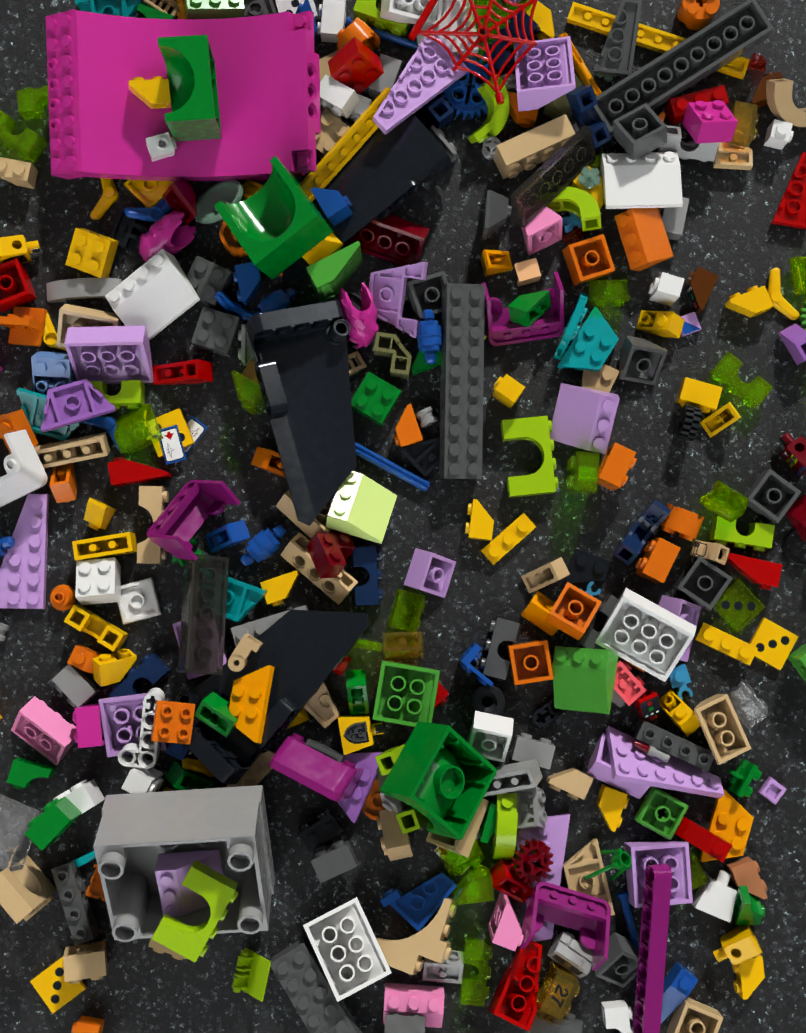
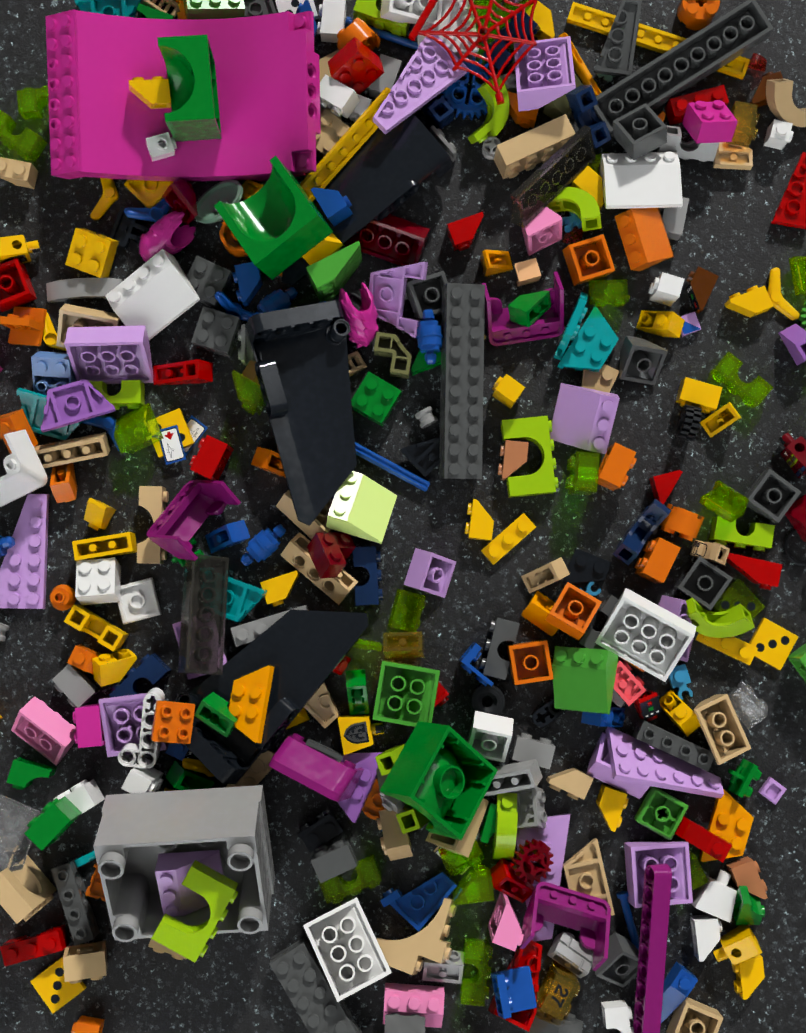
(43, 944): none -> red arch
(128, 472): red slope -> none
(211, 458): none -> red brick
(240, 655): tan leg -> none
(251, 974): lime hinge -> none
(368, 876): none -> clear neon green arch
(407, 429): orange slope -> none
(464, 231): none -> red slope
(495, 213): dark grey slope -> none
(513, 991): none -> blue bracket
(514, 457): none -> nougat slope
(589, 177): sand green plant -> none
(614, 719): none -> blue slope
(620, 860): green plant -> none
(651, 751): light grey piece -> none
(664, 484): none -> red slope
(705, 934): none -> white slope
(719, 624): none -> lime arch

